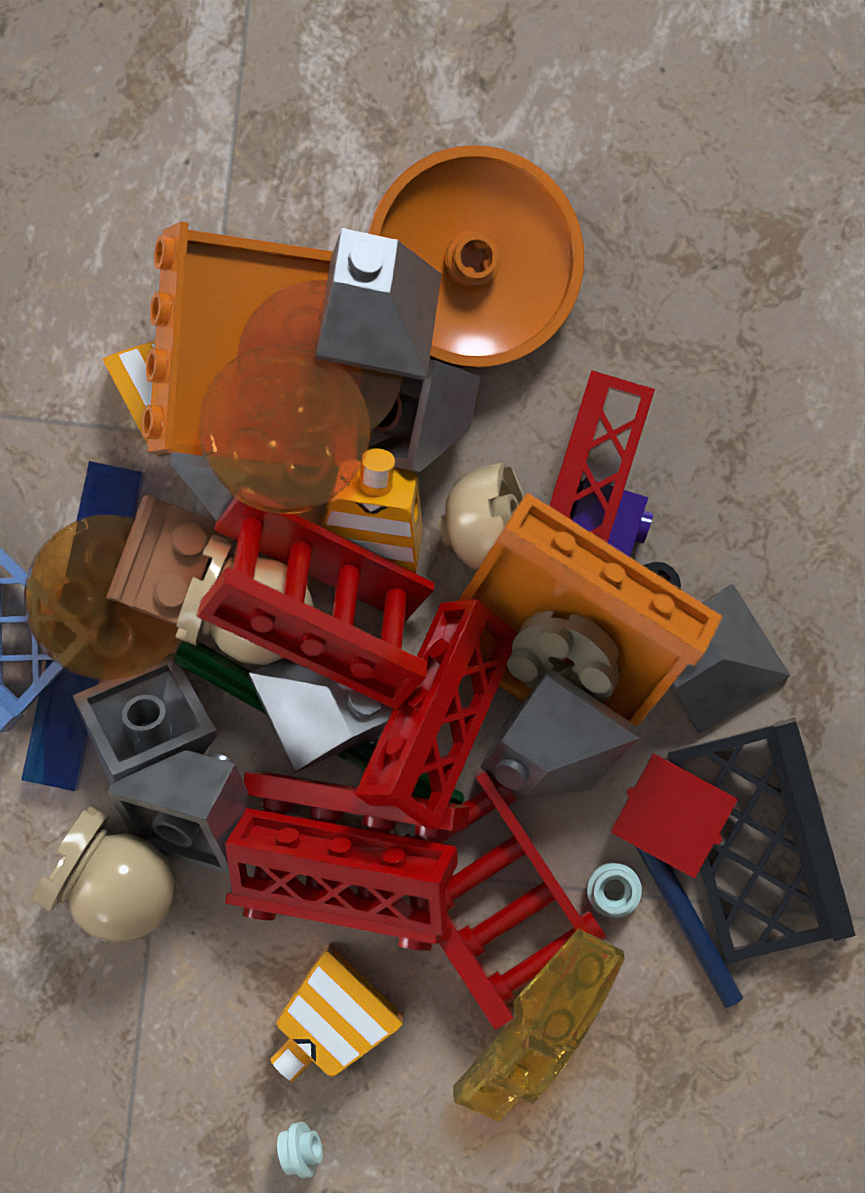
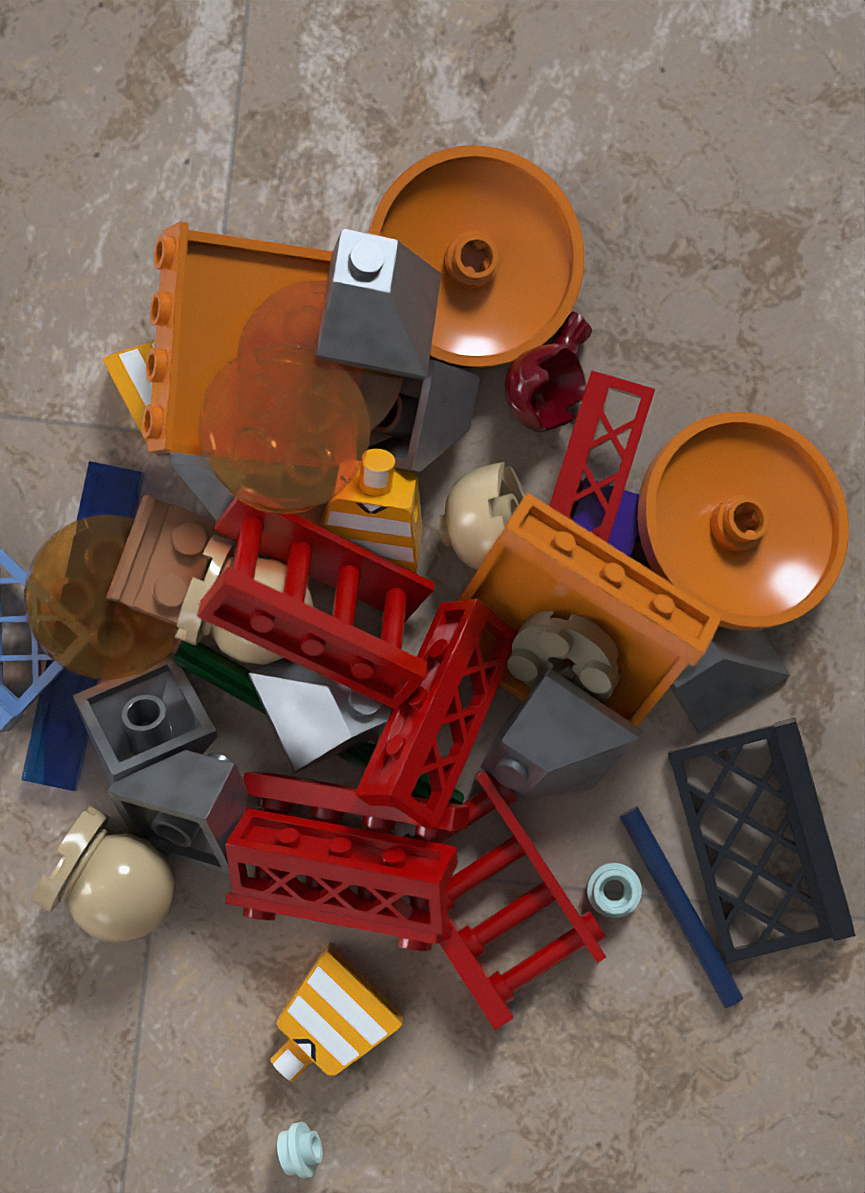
(546, 1029): clear yellow slope -> none
(548, 379): none -> dark red hair
(673, 815): red piece -> none
(744, 519): none -> orange dish

